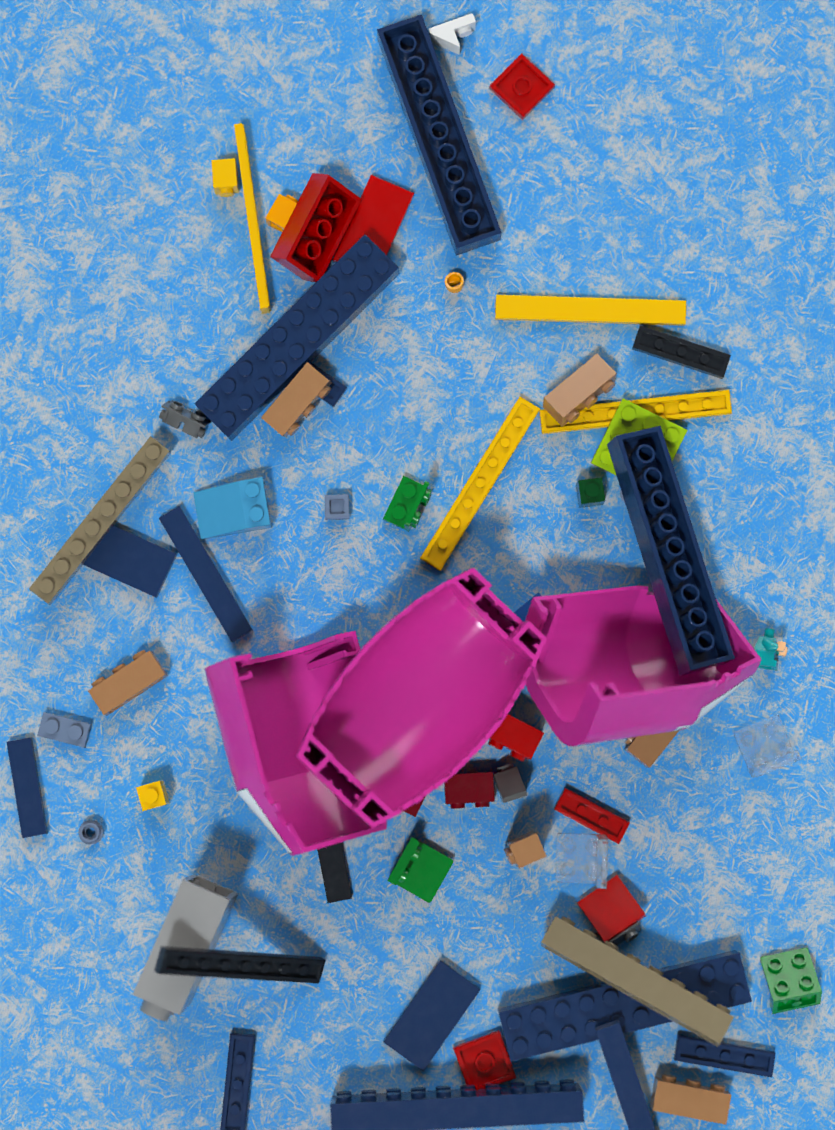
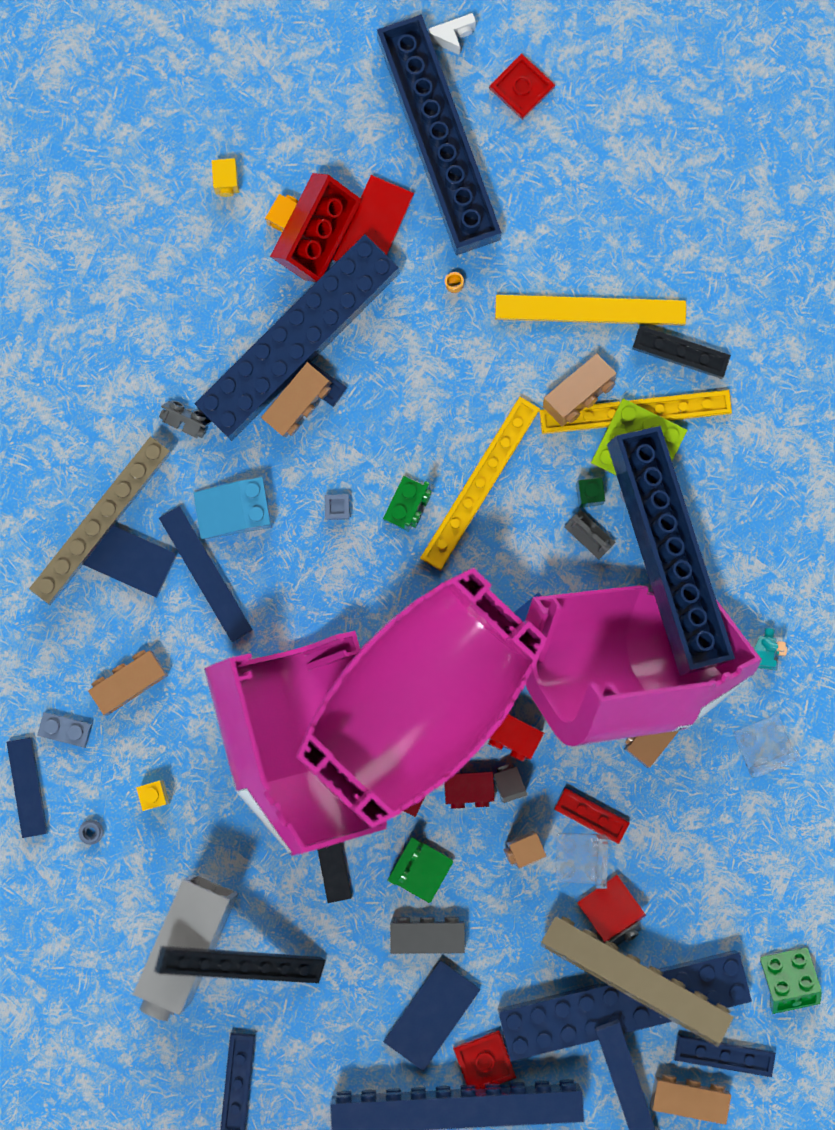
(252, 218): yellow tile -> none
(427, 936): none -> dark grey brick
(589, 534): none -> dark grey hinge

